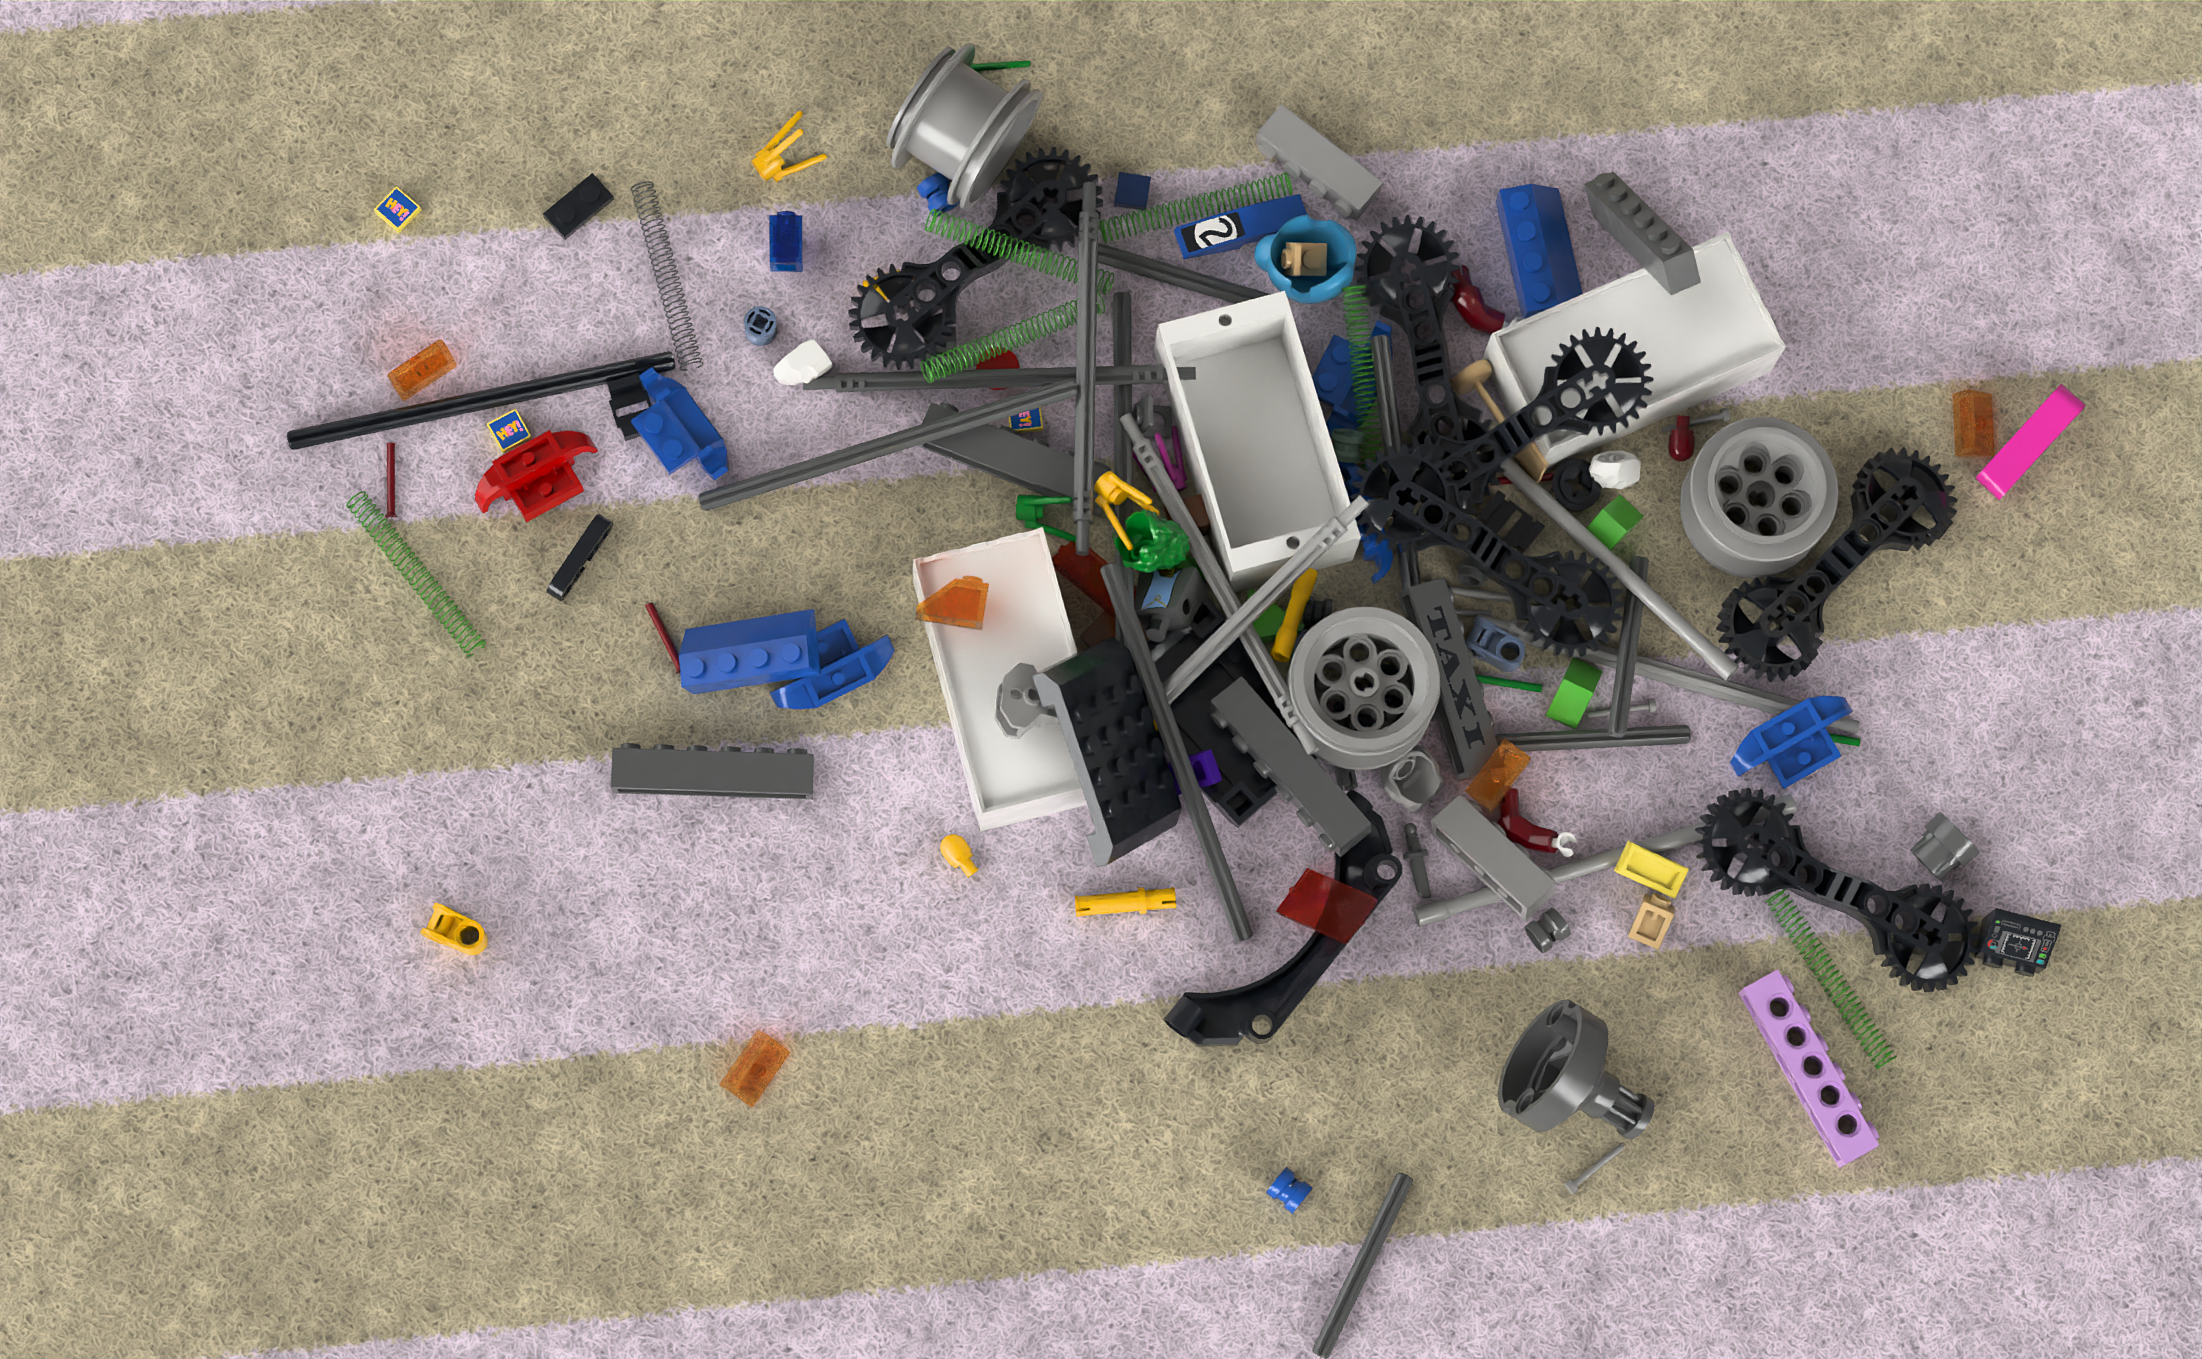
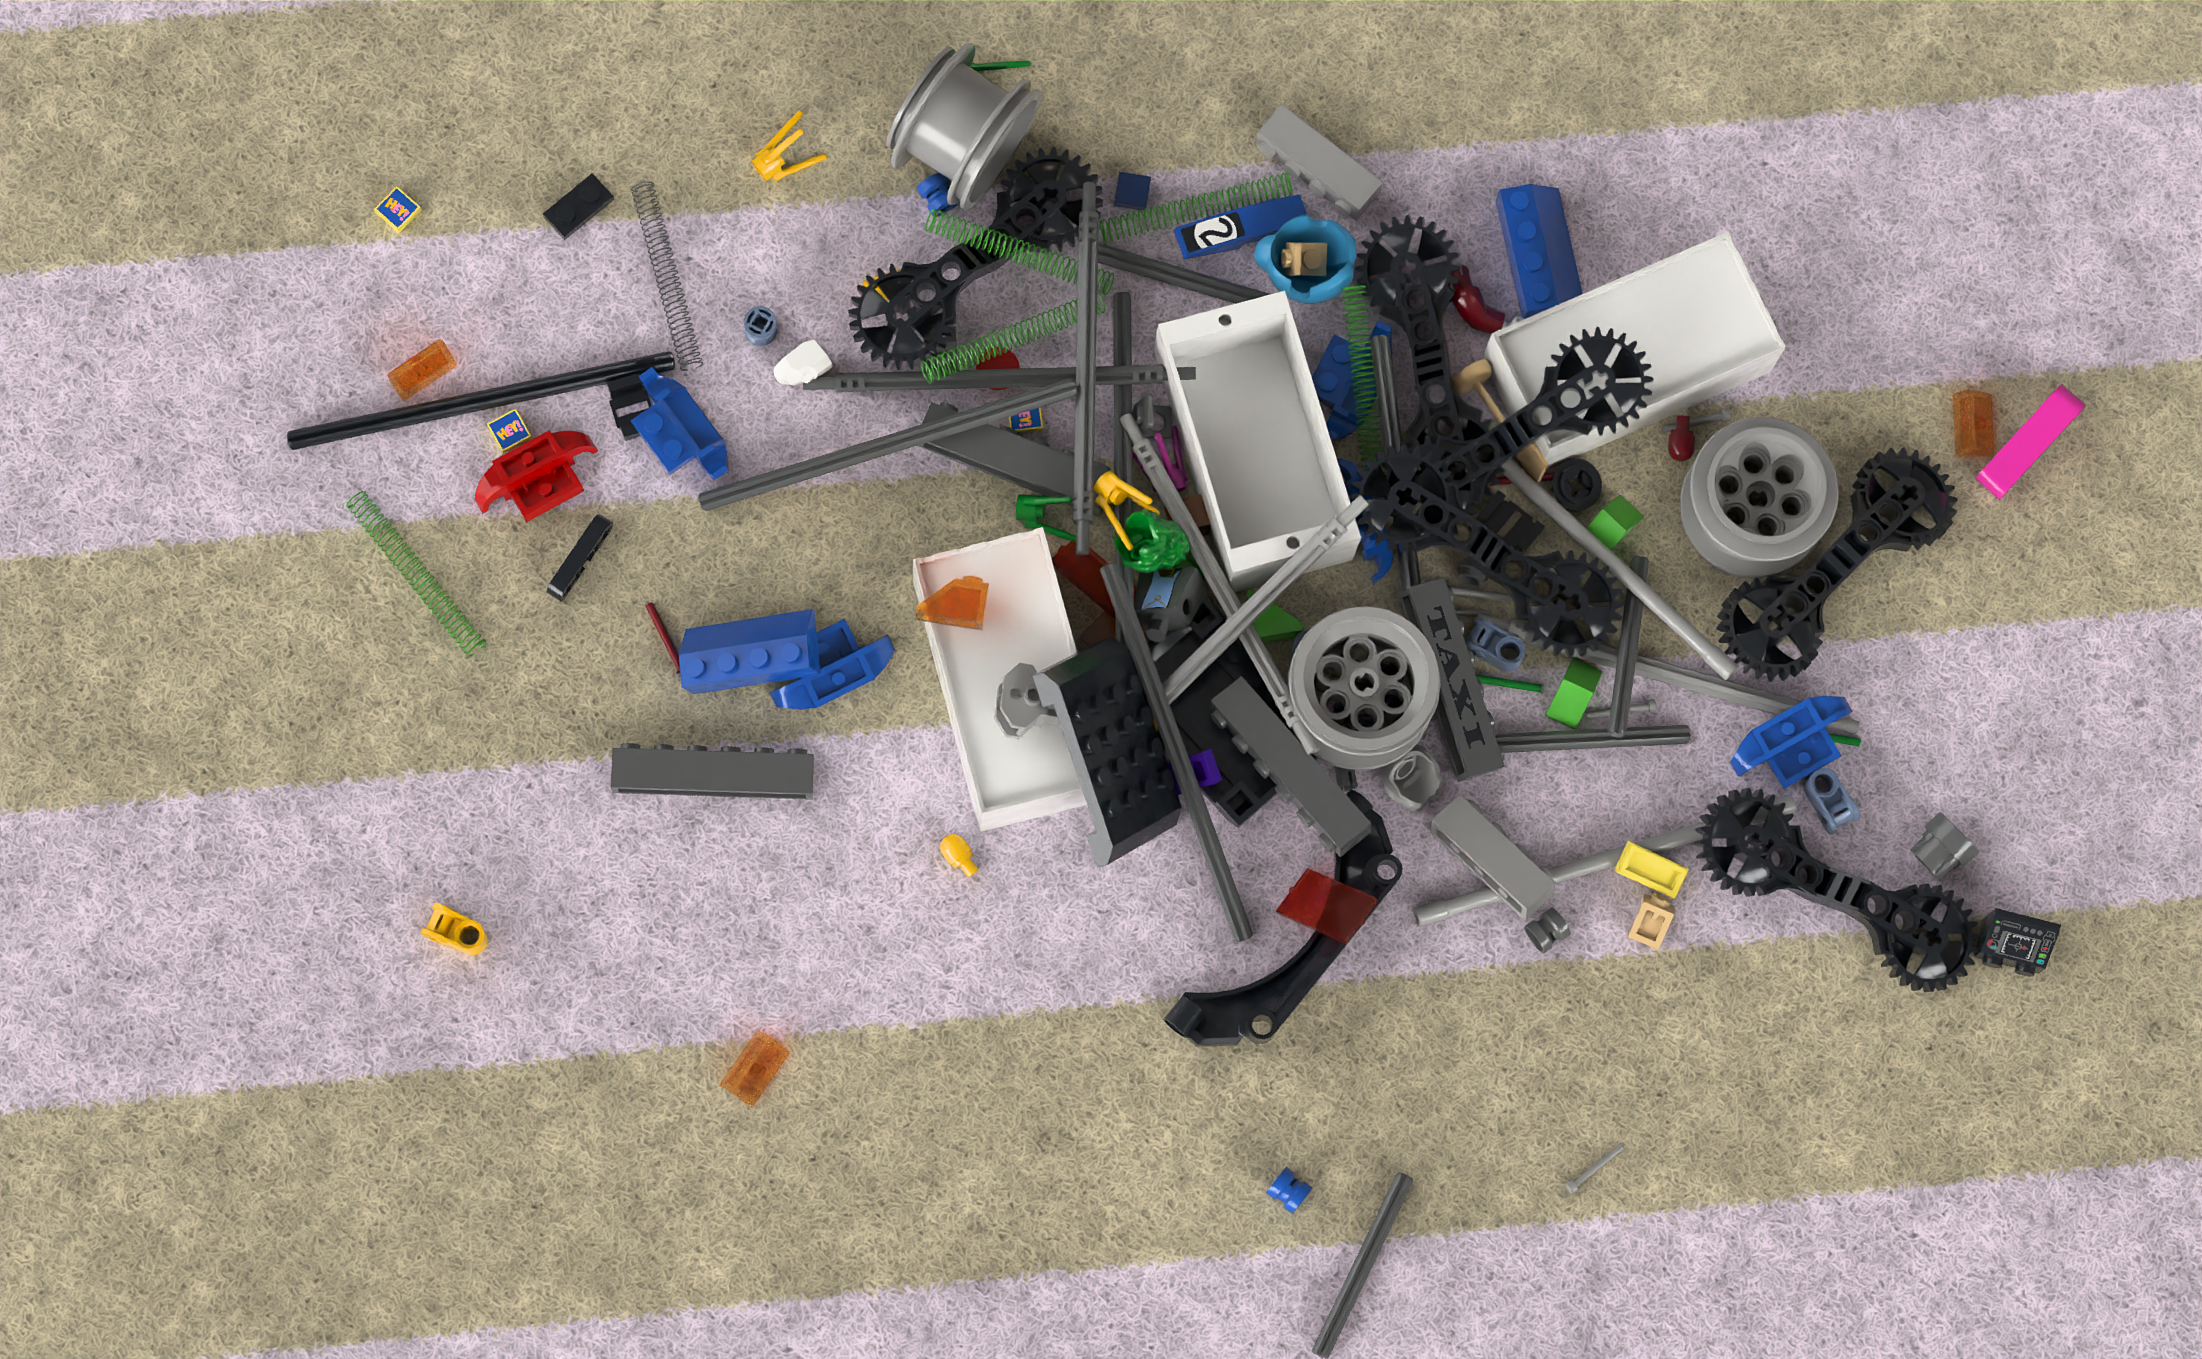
(390, 480): dark red piece -> none
(786, 242): clear blue slope -> none
(1125, 901): yellow pin -> none
(1287, 632): yellow piece -> none
(1316, 611): black wheel -> none
(1347, 444): sand green wheel -> none
(1417, 861): dark grey piece -> none
(1498, 775): clear orange slope -> none
(1526, 834): dark red arm -> none
(1561, 1070): dark grey piece -> none
(1615, 469): white rock -> none
(1642, 233): dark grey brick -> none
(1808, 1087): lavender brick -> none
(1831, 802): none -> sand blue piece
(1832, 974): bright green piece -> none

